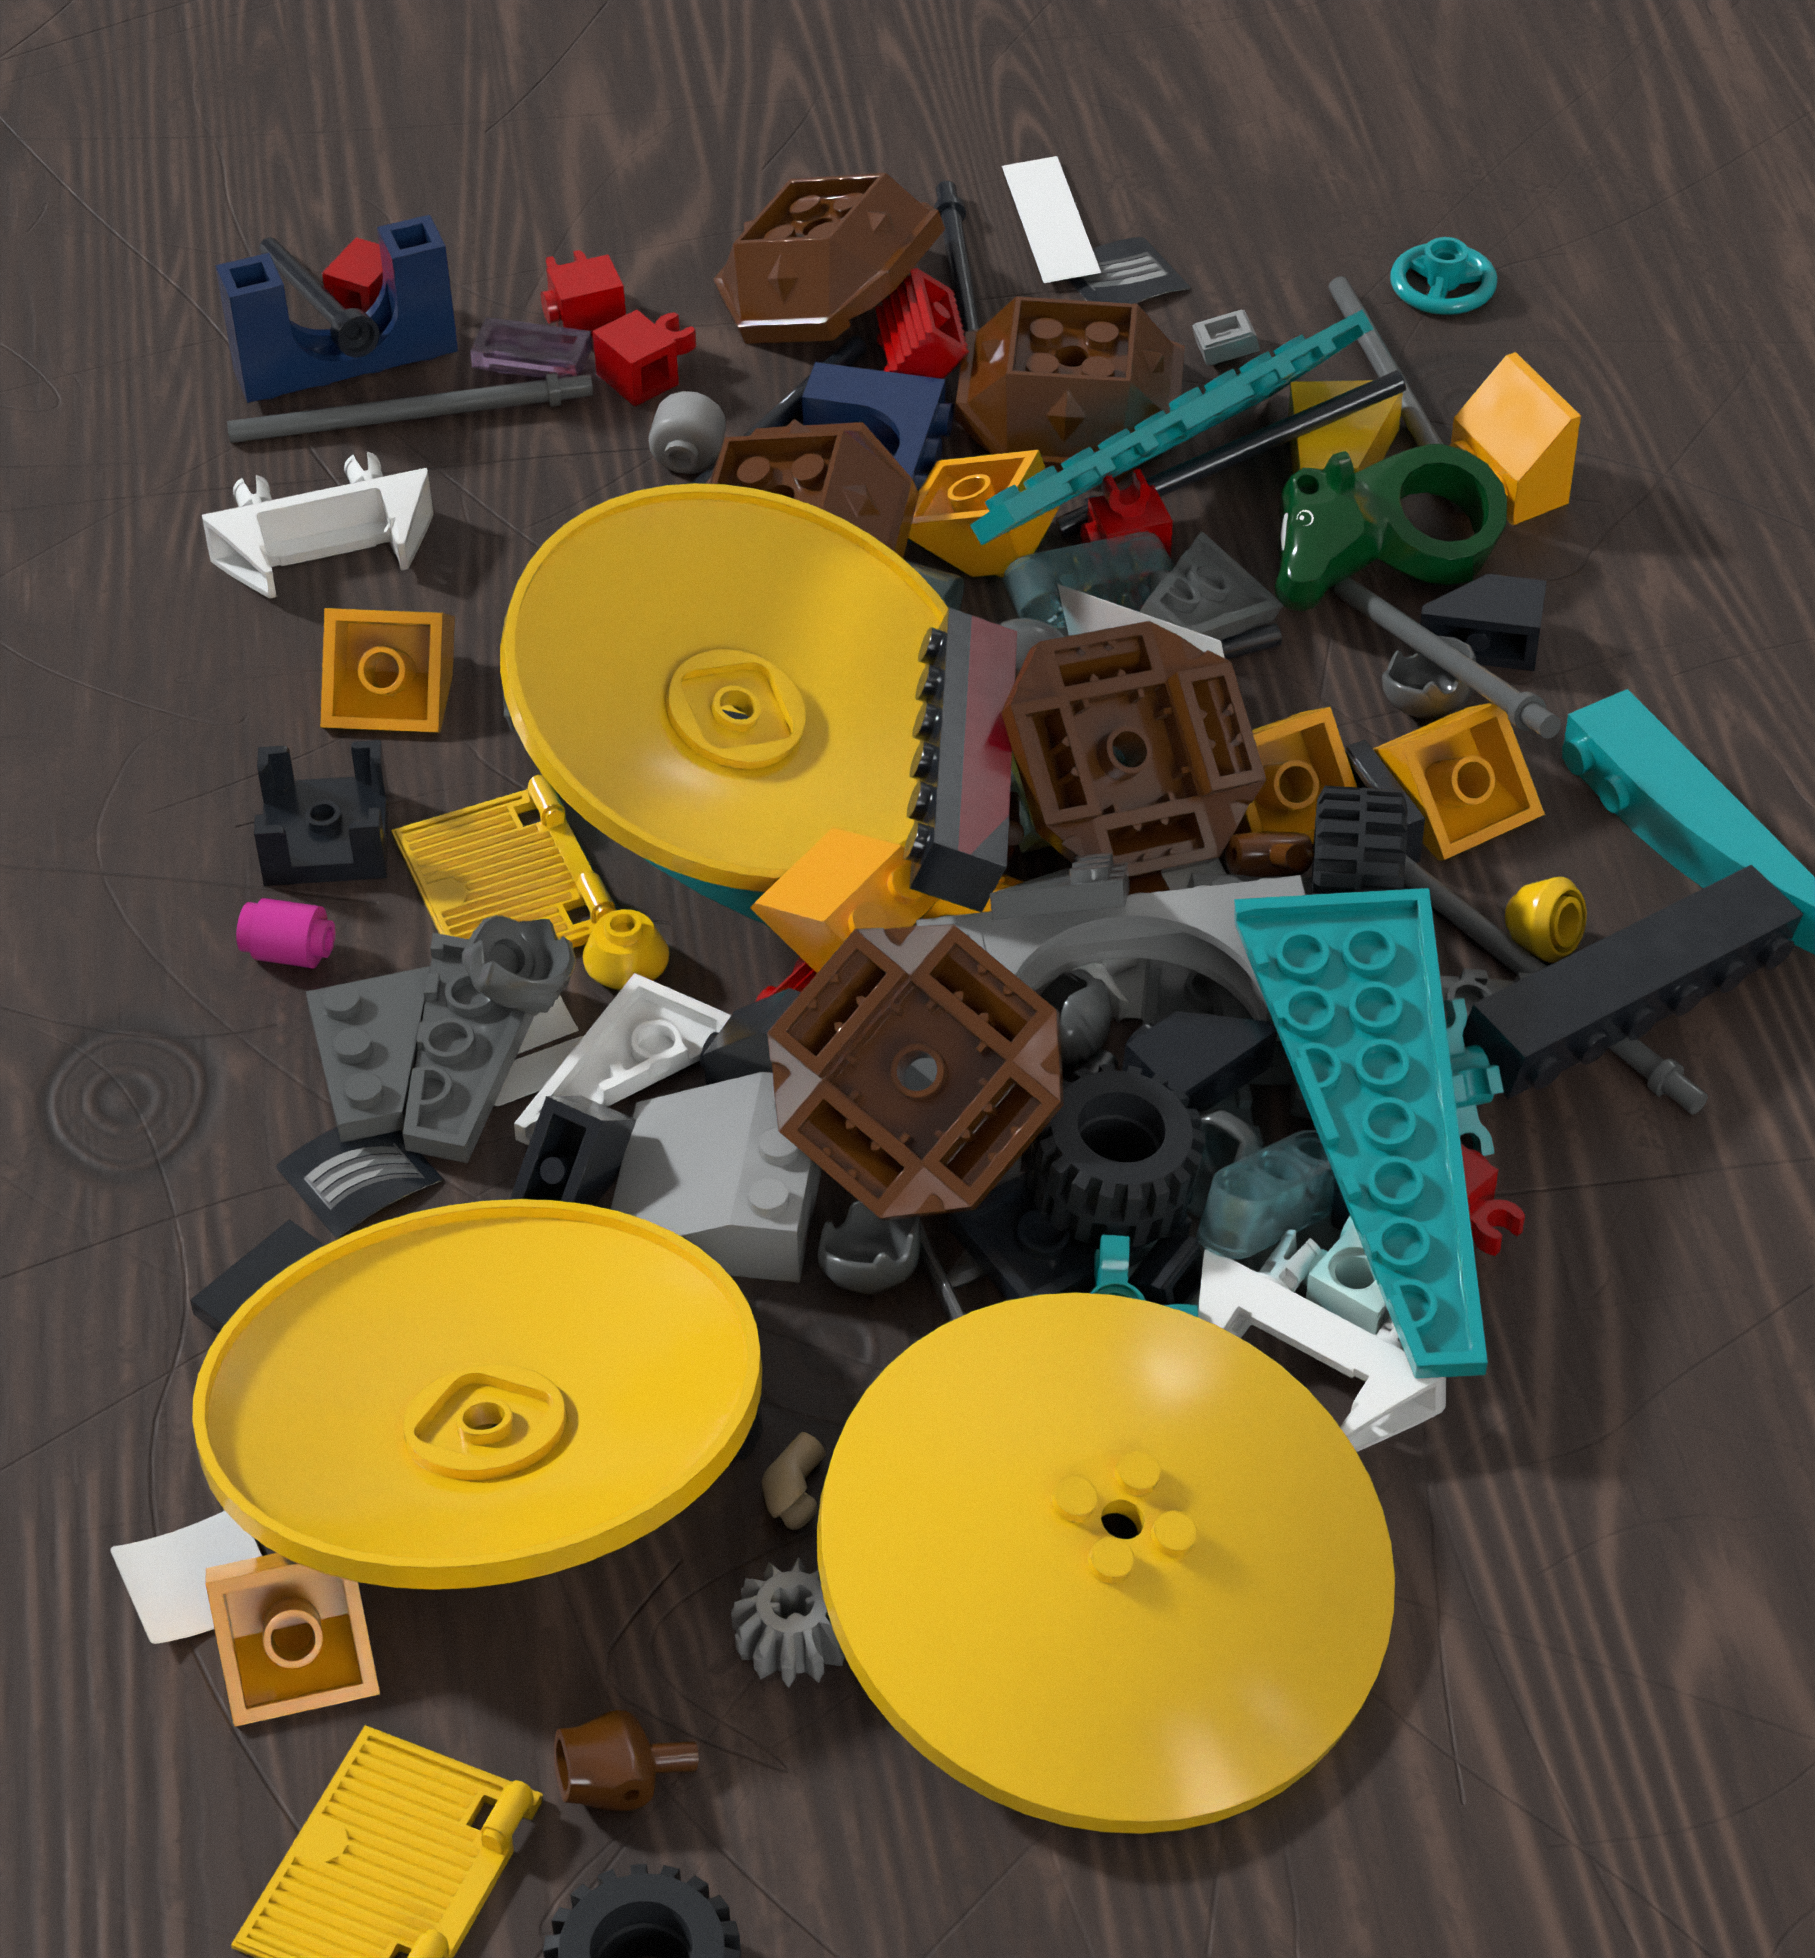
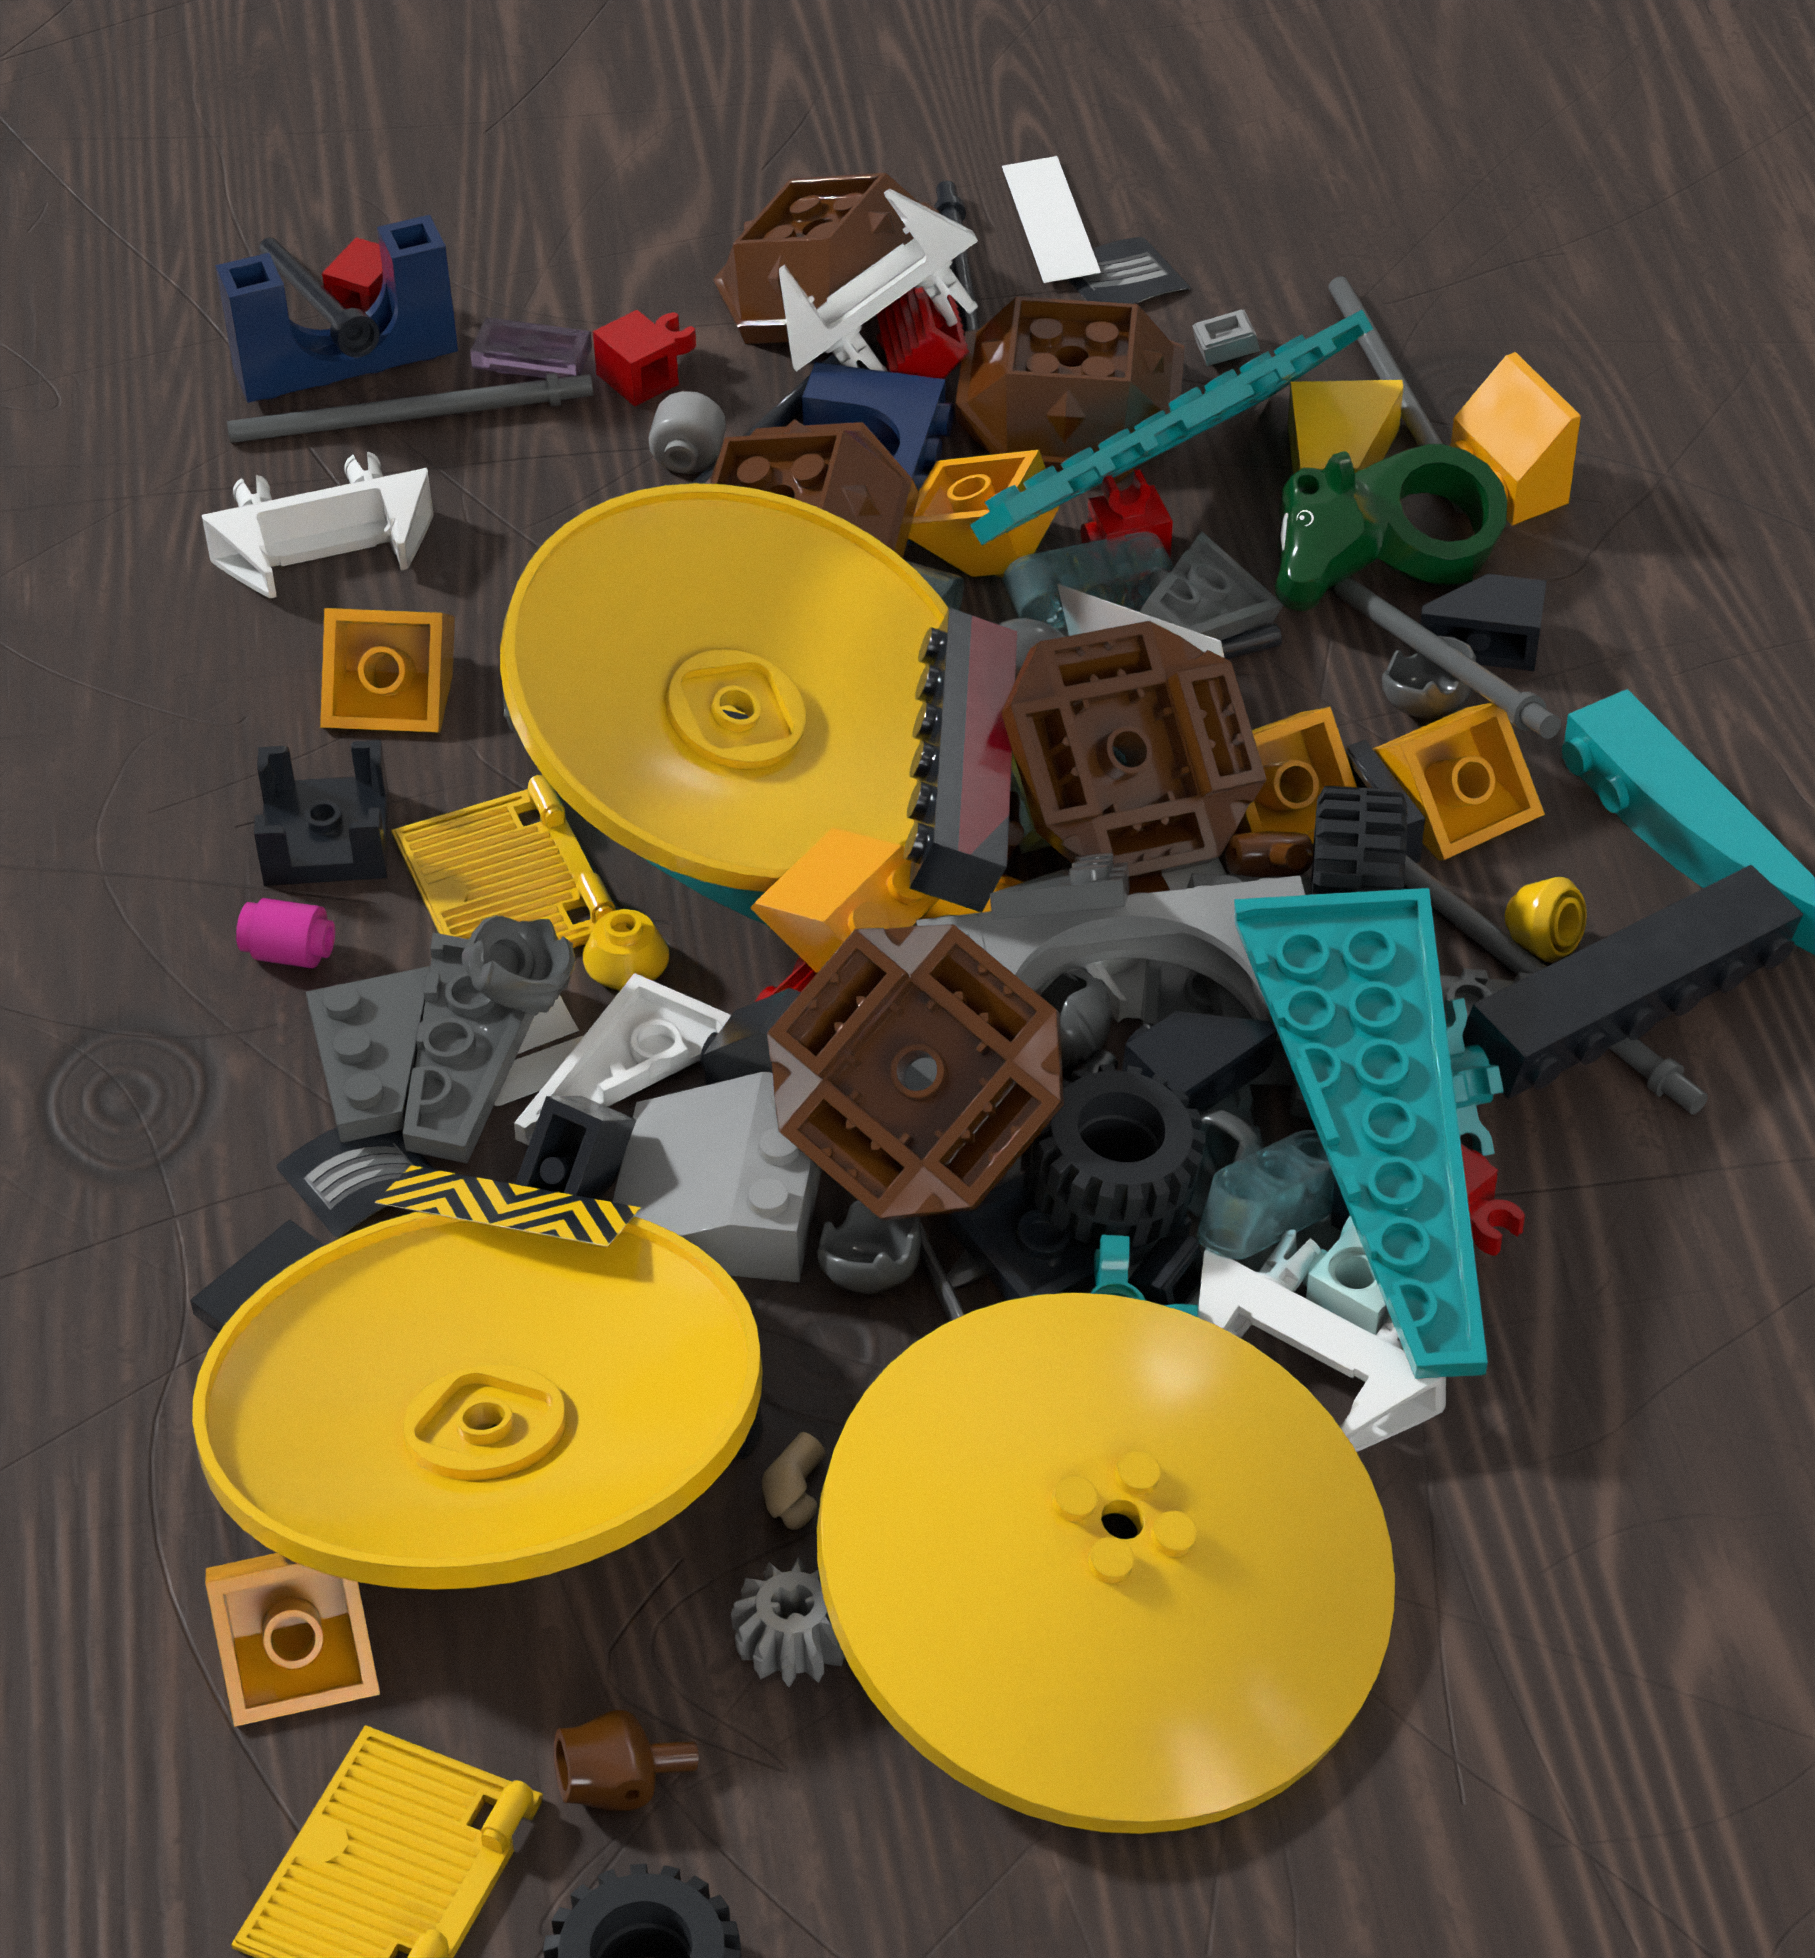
(170, 1570): white sticker -> none
(508, 1205): none -> sticker
(583, 293): red brick -> none
(917, 264): none -> white hose
(1256, 442): black bar -> none
(1446, 265): teal piece -> none

